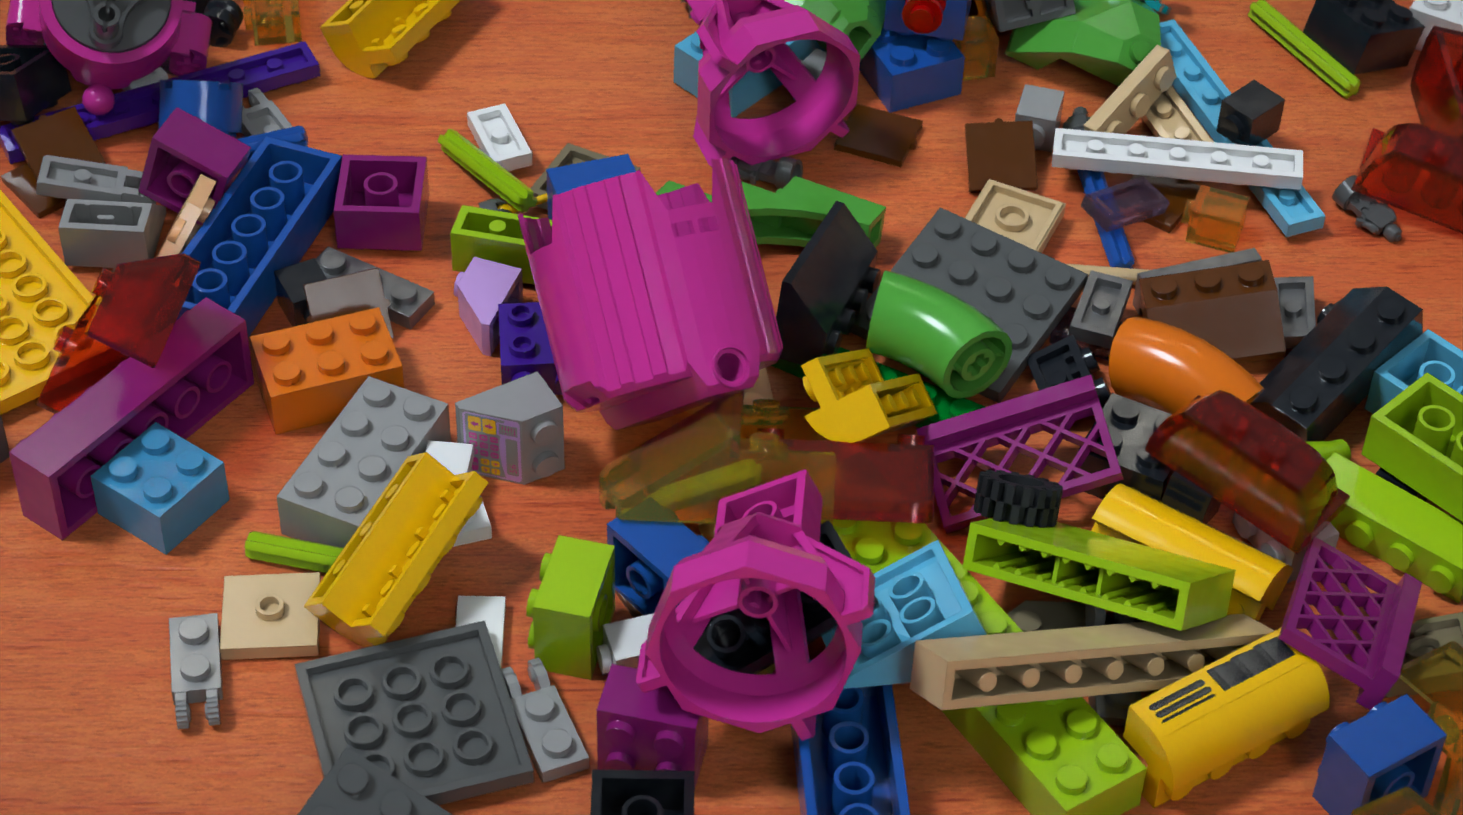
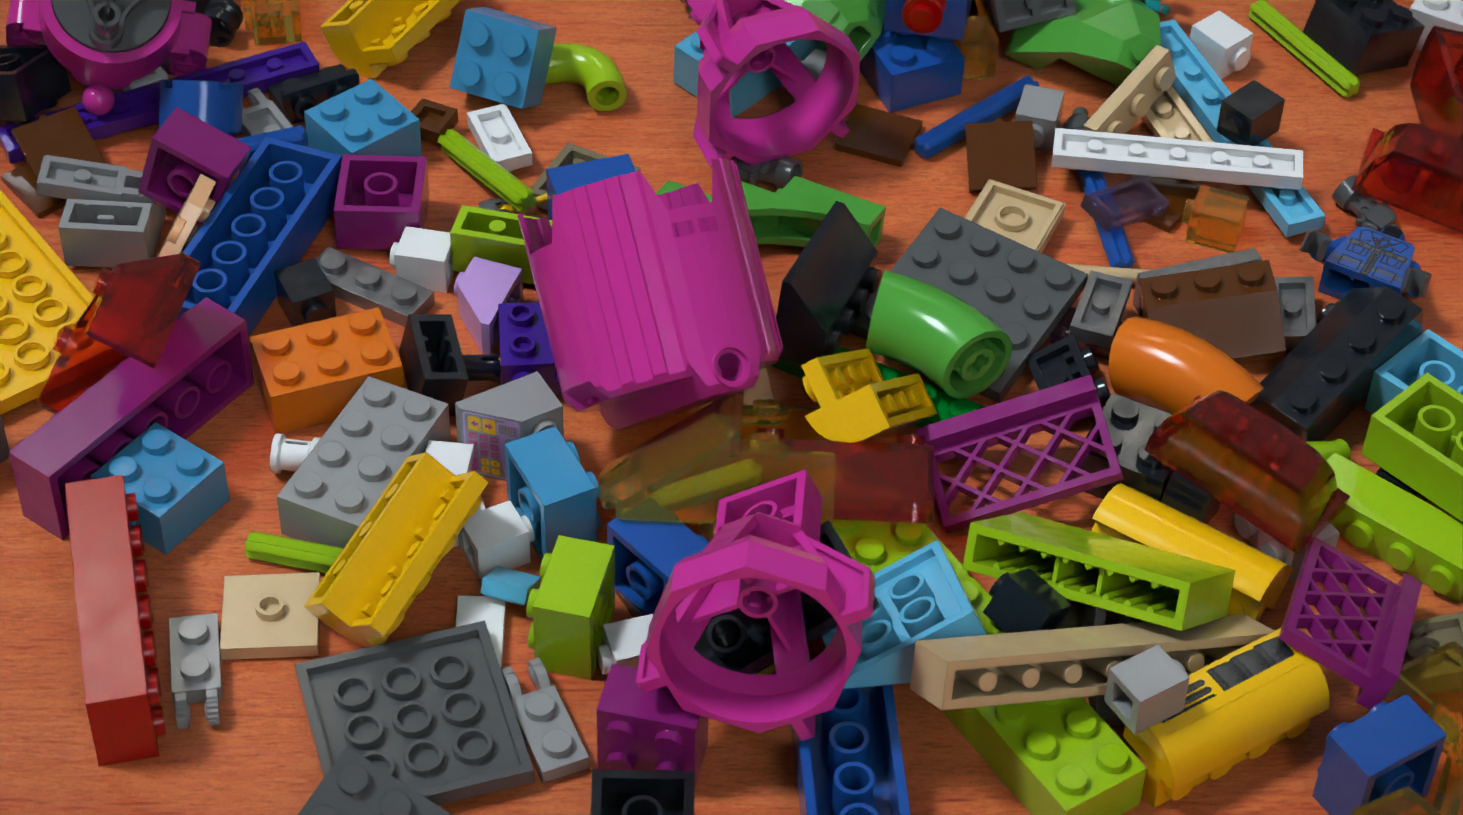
(113, 621): none -> brick
(289, 453): none -> white bush
(309, 90): none -> black bracket
(346, 296): piece -> none
(363, 123): none -> dark azure brick
(423, 258): none -> white brick
(434, 119): none -> reddish brown plate
(435, 360): none -> black brick
(496, 539): none -> white brick
(503, 57): none -> dark azure brick
(509, 585): none -> medium azure tile
(551, 489): none -> dark azure brick
(590, 69): none -> lime cylinder
(982, 112): none -> blue axle
(1018, 498): black tyre -> none
(1025, 603): none -> black brick
(1146, 689): none -> light grey brick
(1222, 43): none -> white brick
(1366, 261): none -> torso

